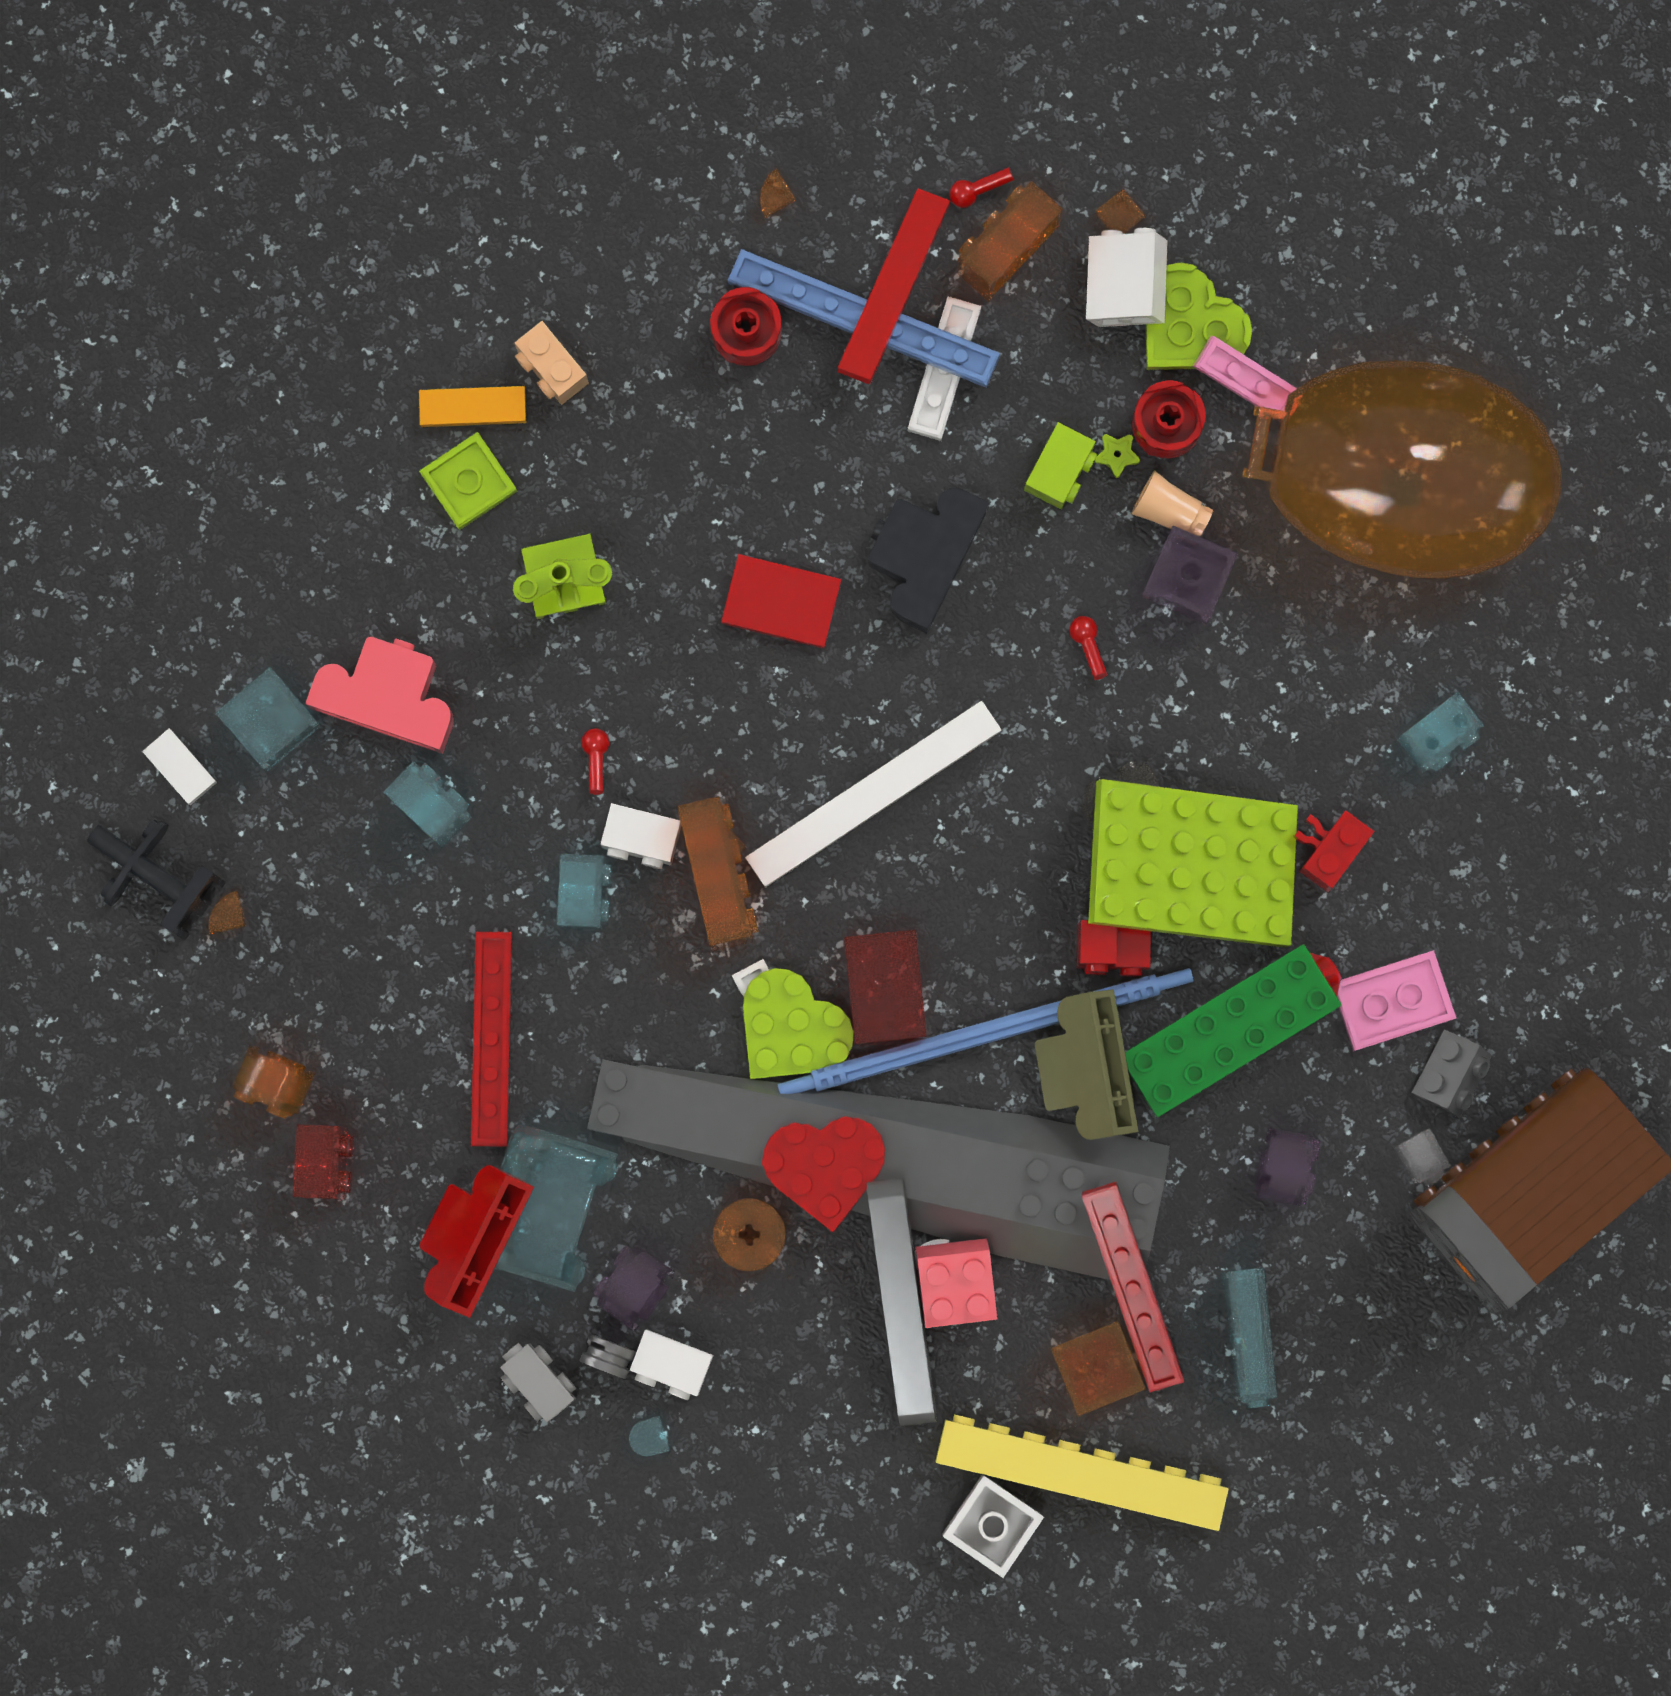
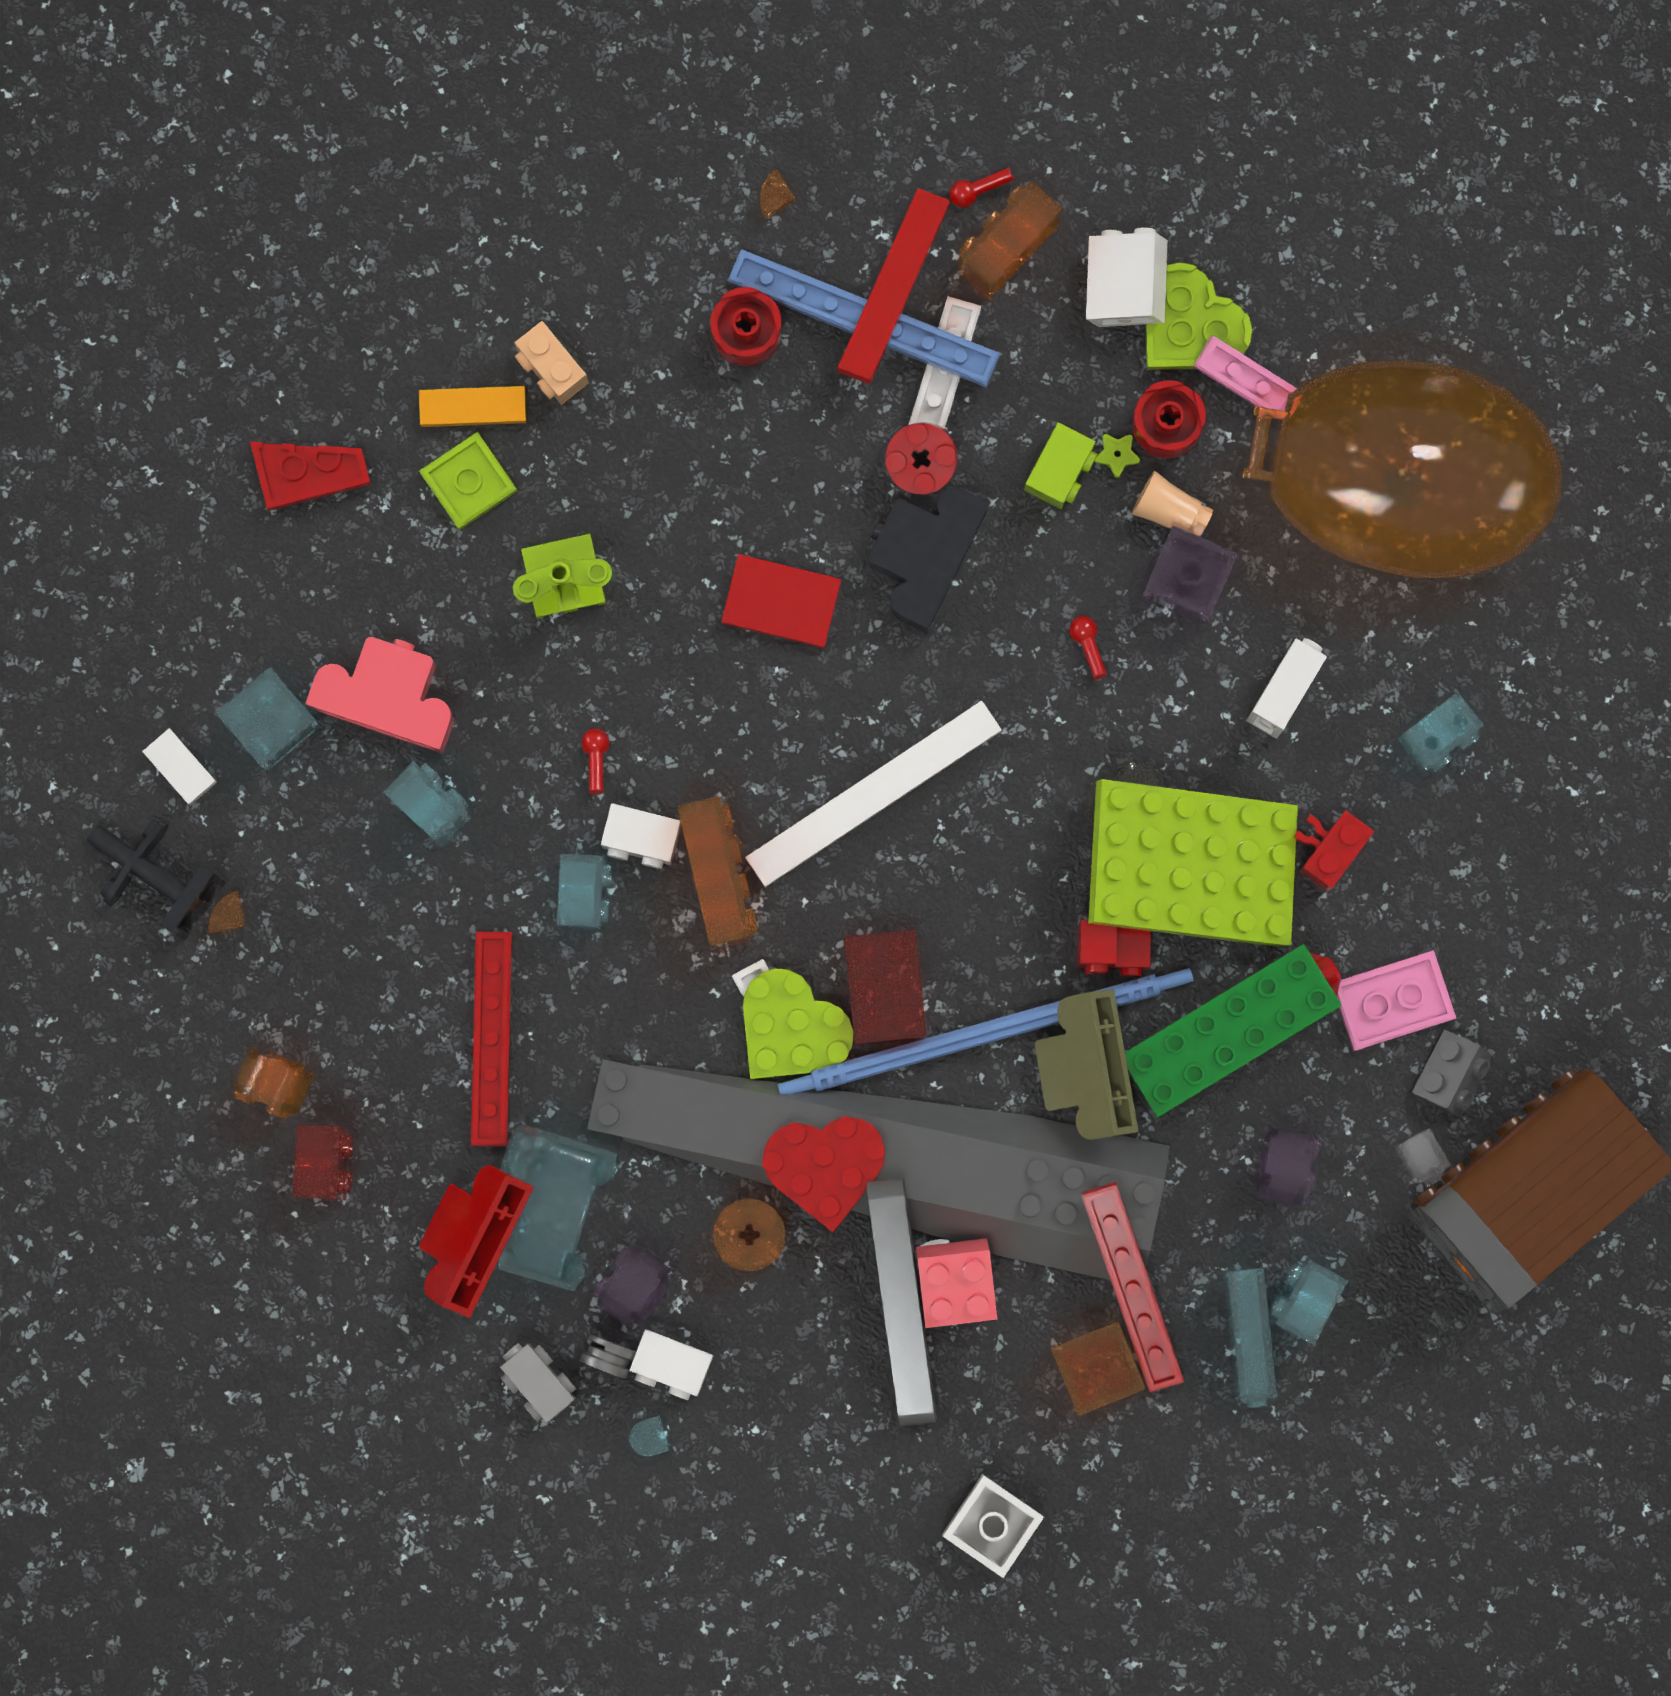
(306, 473): none -> red wing
(901, 461): none -> red brick
(1082, 1474): light yellow brick -> none
(1120, 213): clear orange tile -> none
(1287, 687): none -> white brick
(1307, 1301): none -> clear light blue brick

